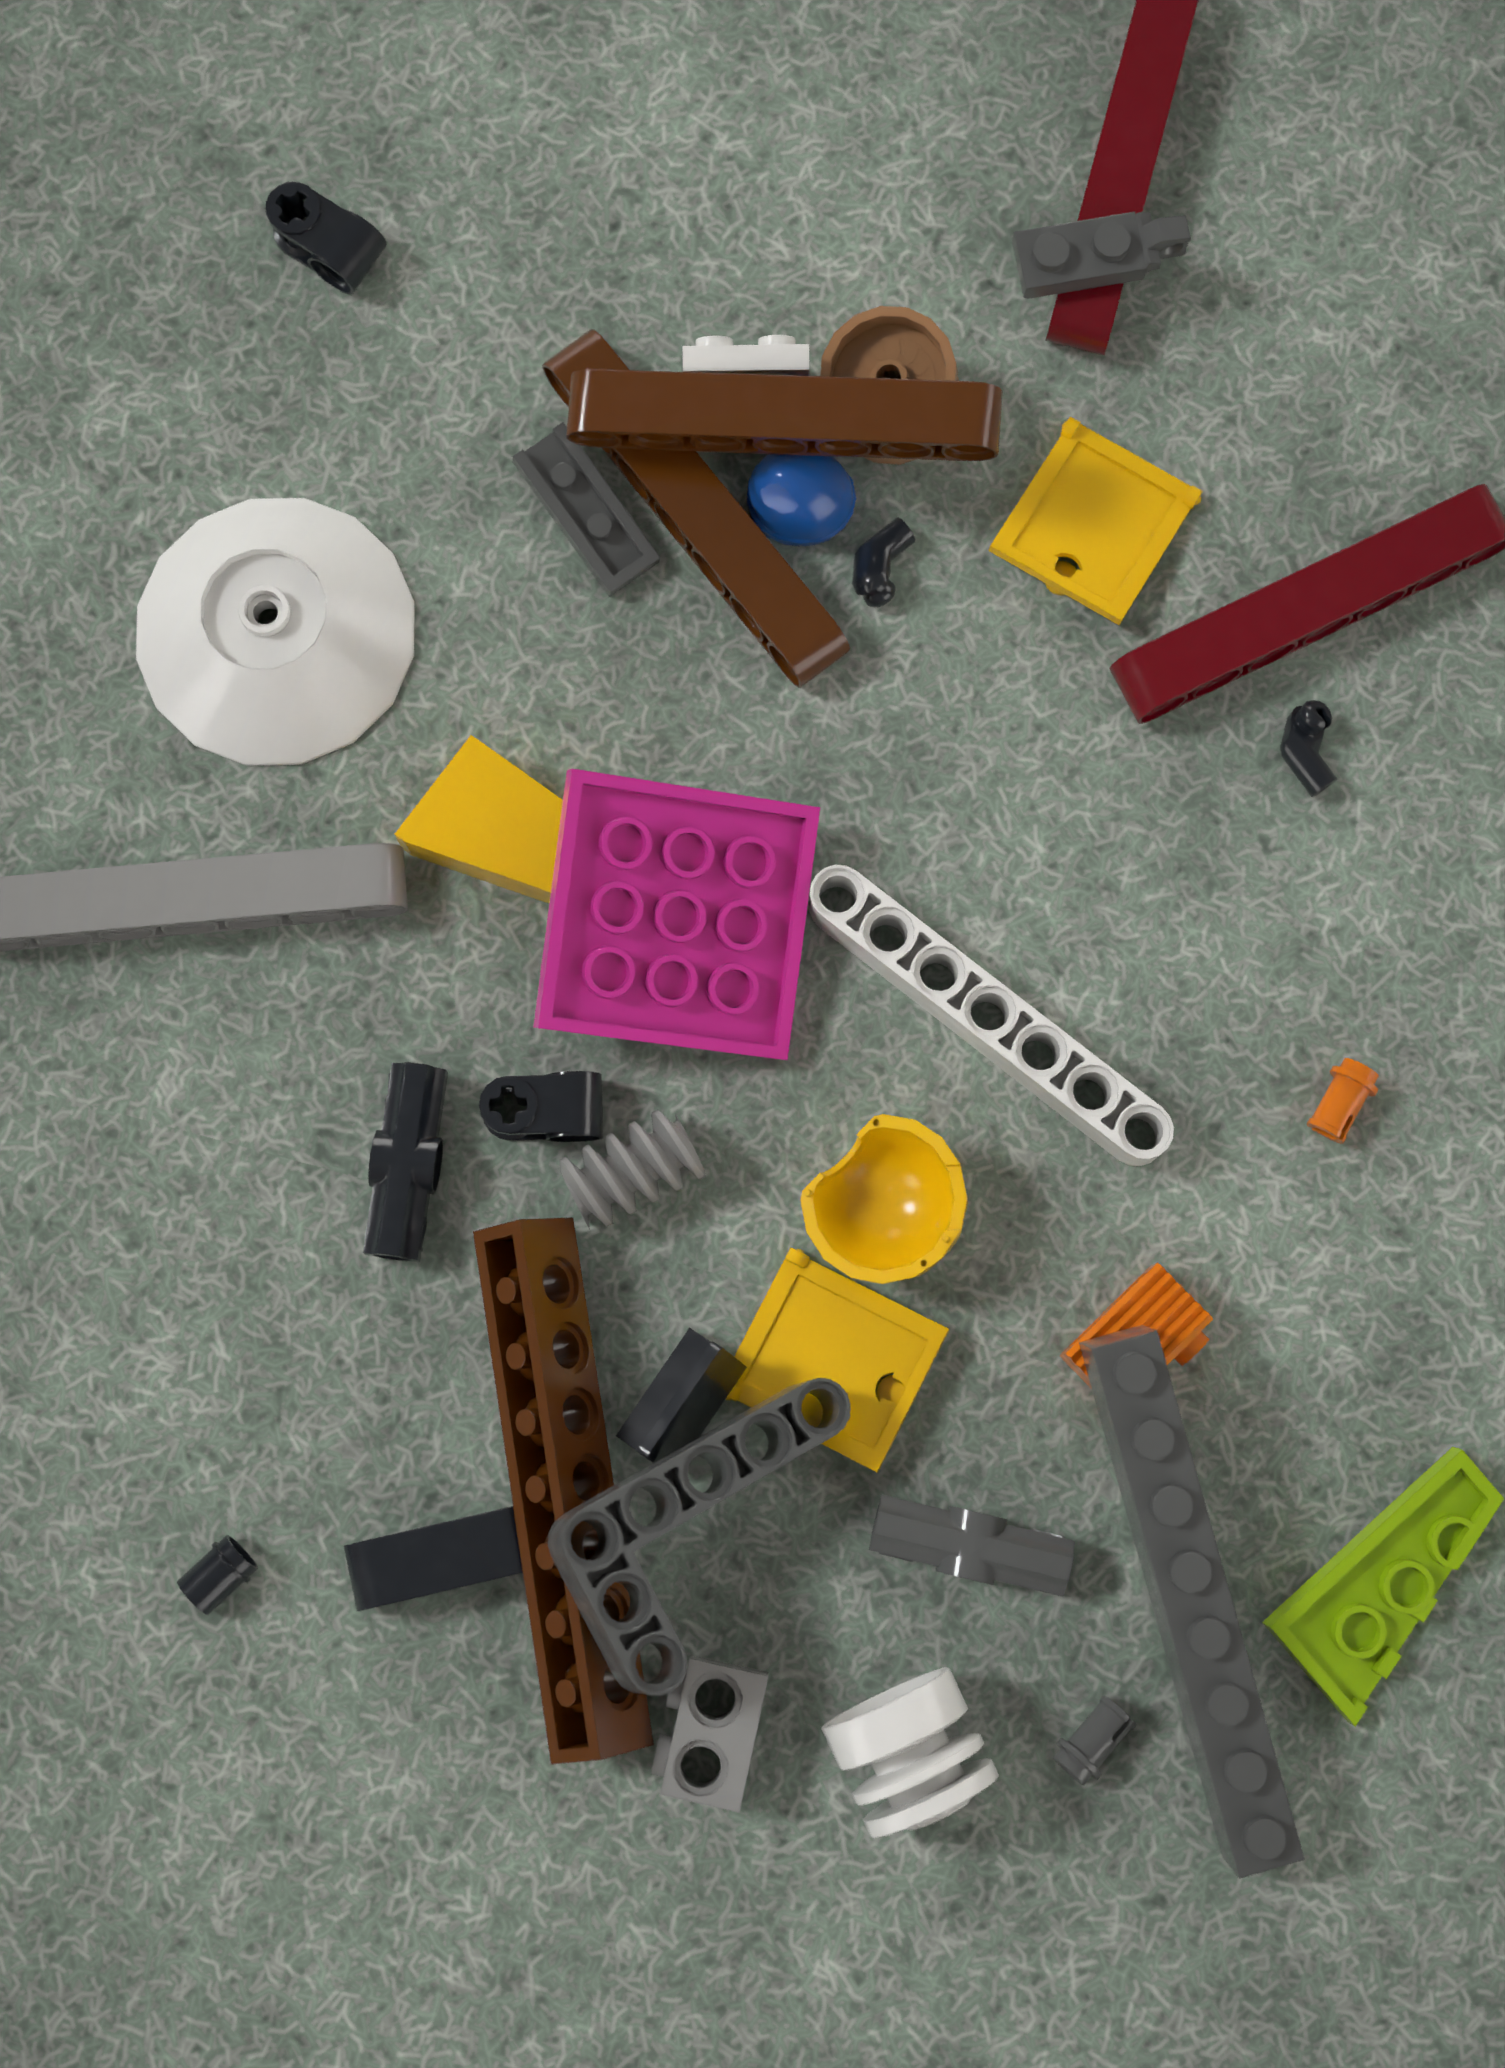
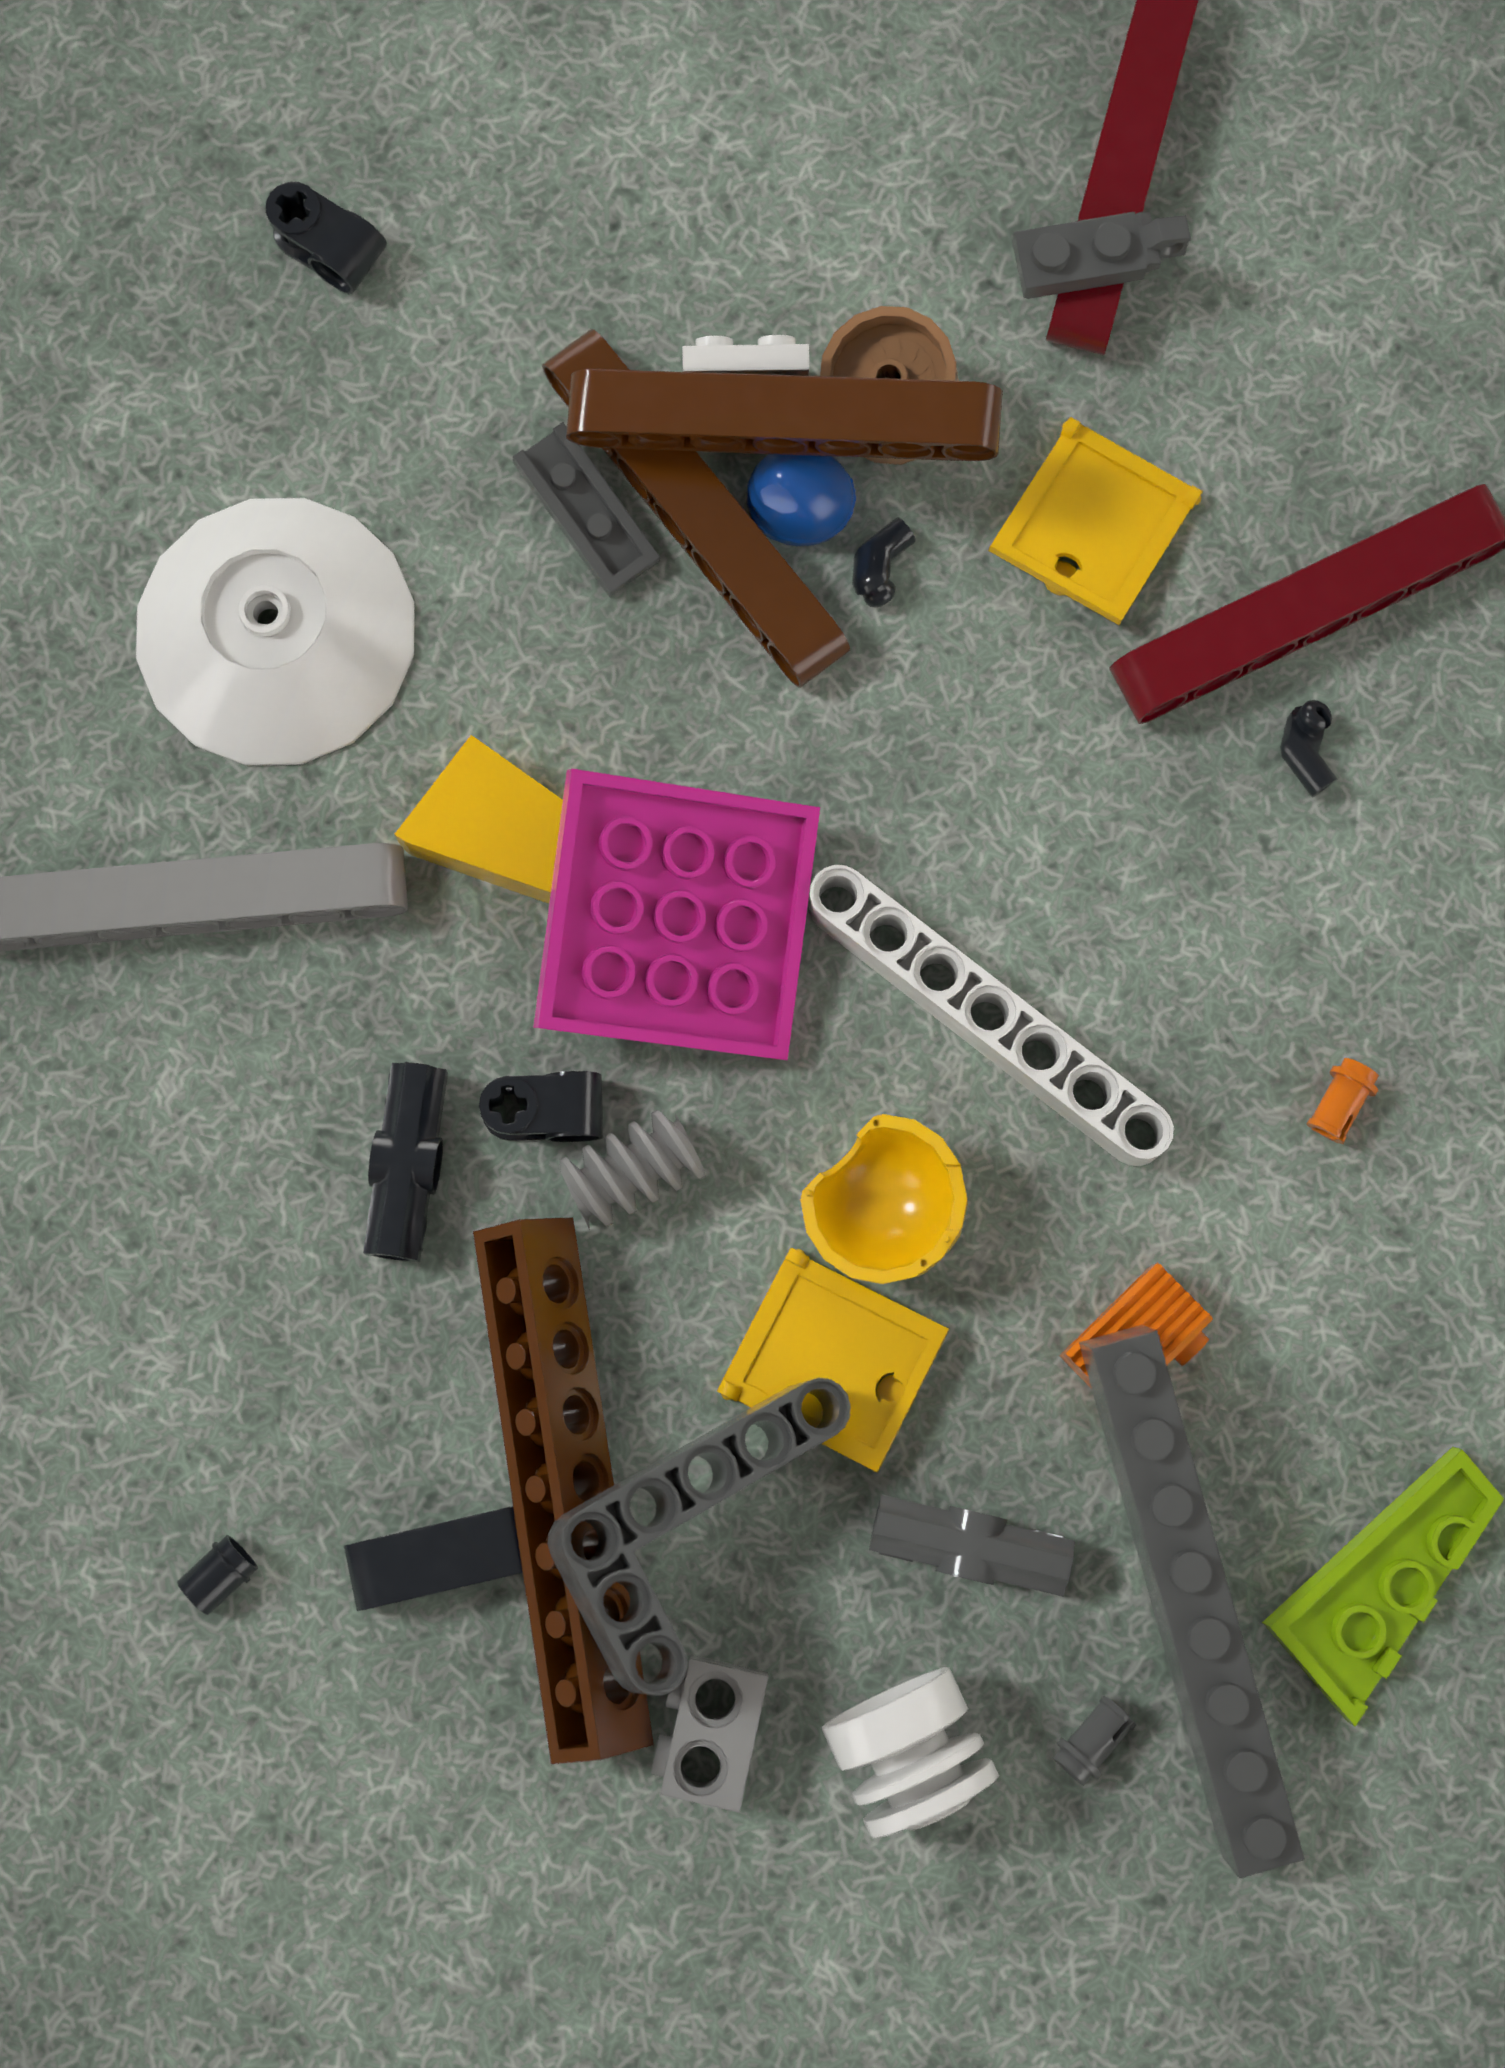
(681, 1397): black panel -> none

